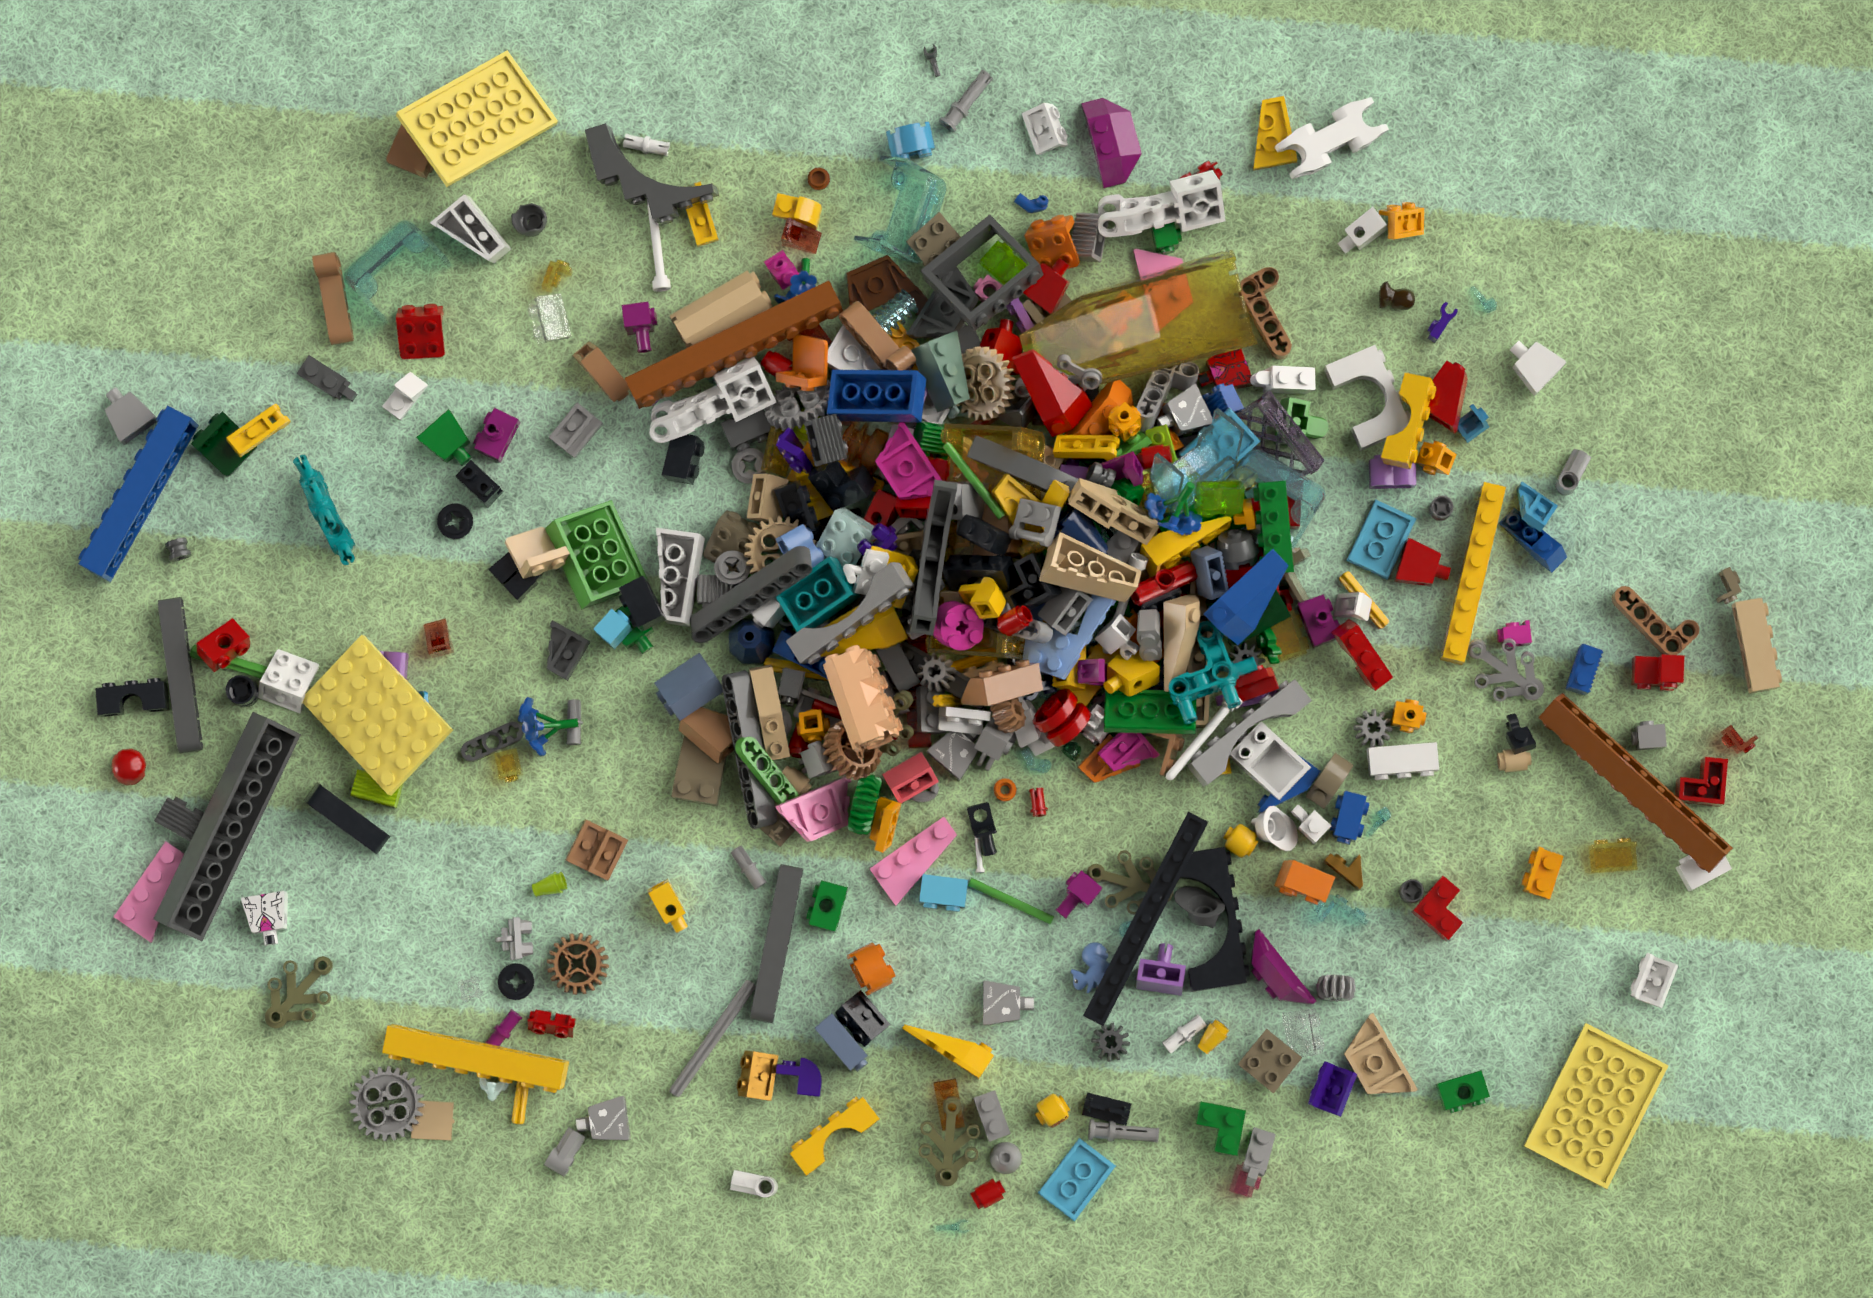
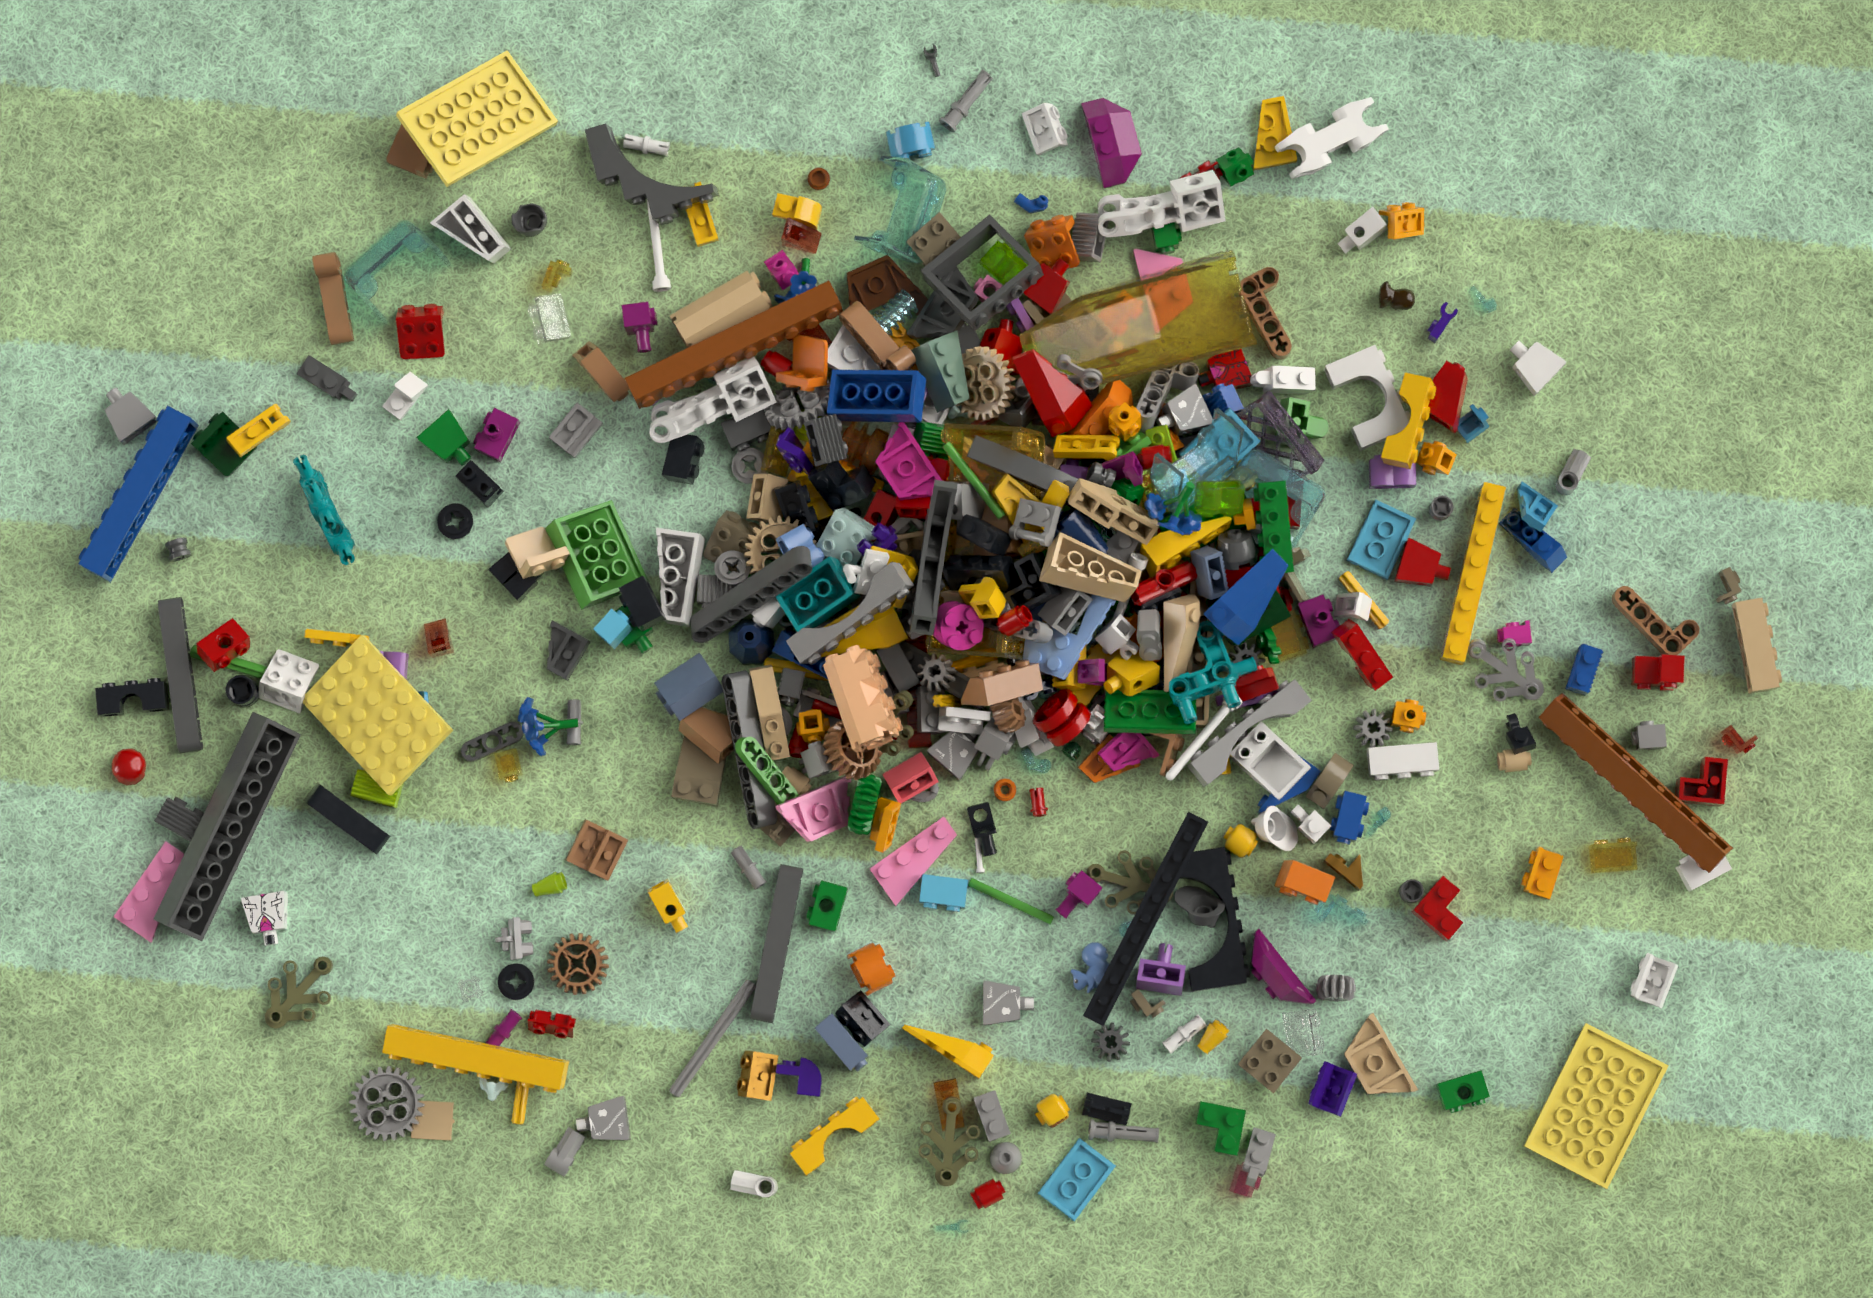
(338, 638): none -> yellow hinge
(1140, 1003): none -> dark tan bracket
(1235, 166): none -> green brick

